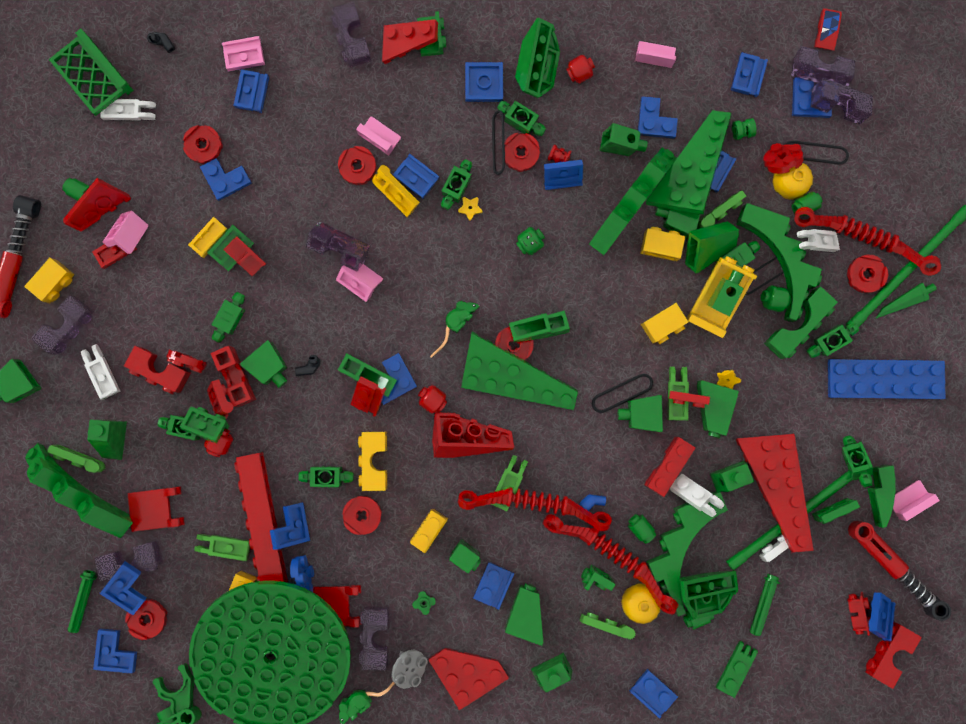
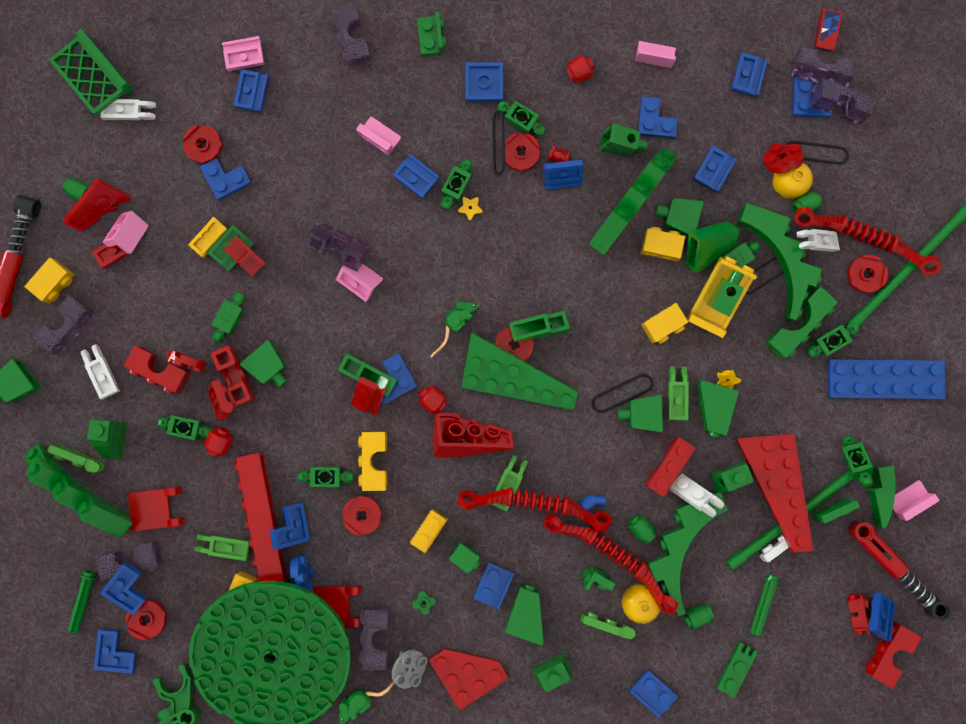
(161, 39): black arm -> none
(203, 424): green bracket -> none
(310, 368): black arm -> none
(352, 156): red plate -> none
(395, 191): yellow plate -> none
(405, 37): red wing -> none
(530, 241): green head -> none
(538, 59): green wedge -> none
(680, 398): red plate -> none
(691, 175): green wing -> none
(708, 592): green wedge -> none
(720, 211): bright green hinge -> none
(744, 129): green wheel -> none
(776, 298): green head -> none
(914, 296): green bar -> none

